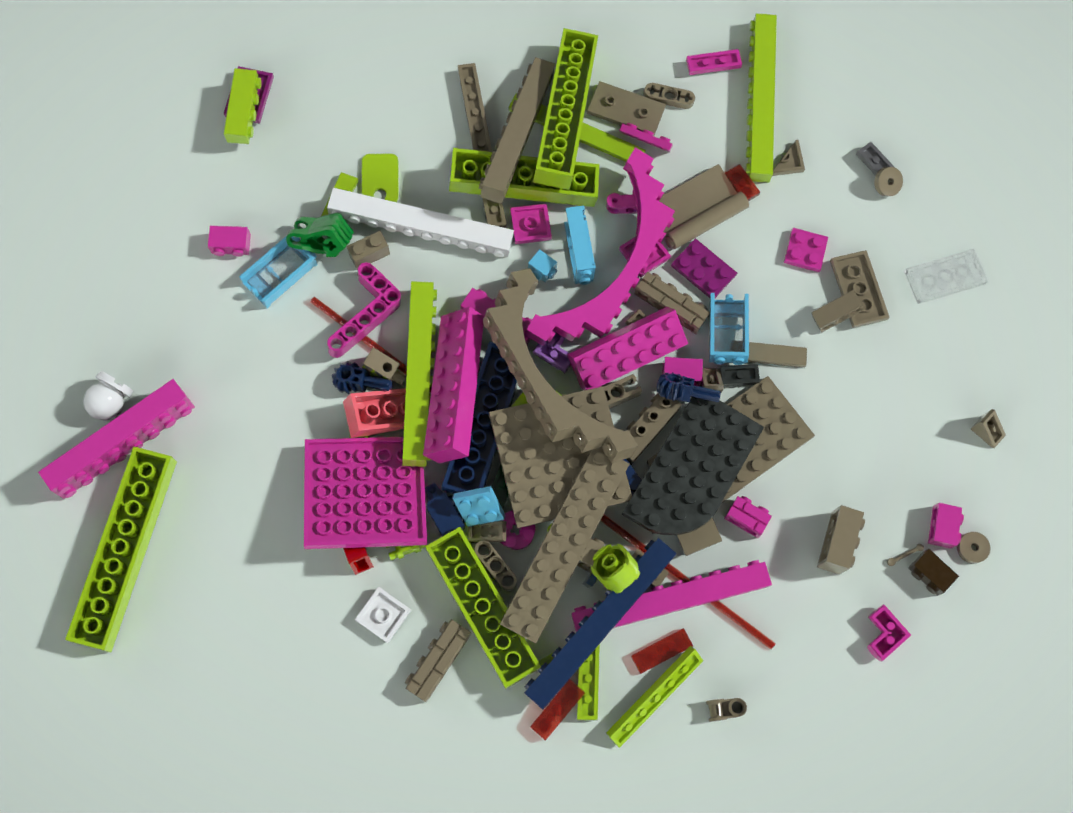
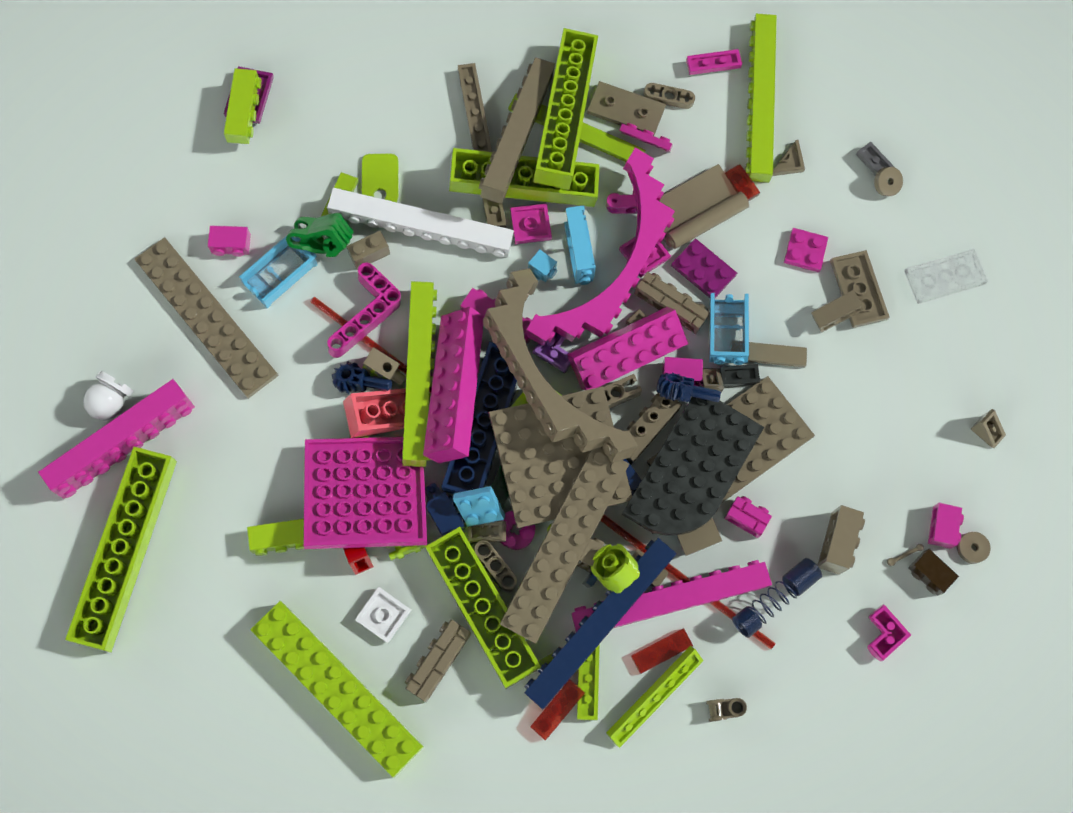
(206, 317): none -> dark tan plate
(276, 537): none -> lime brick
(337, 689): none -> lime brick
(795, 581): none -> dark blue piece

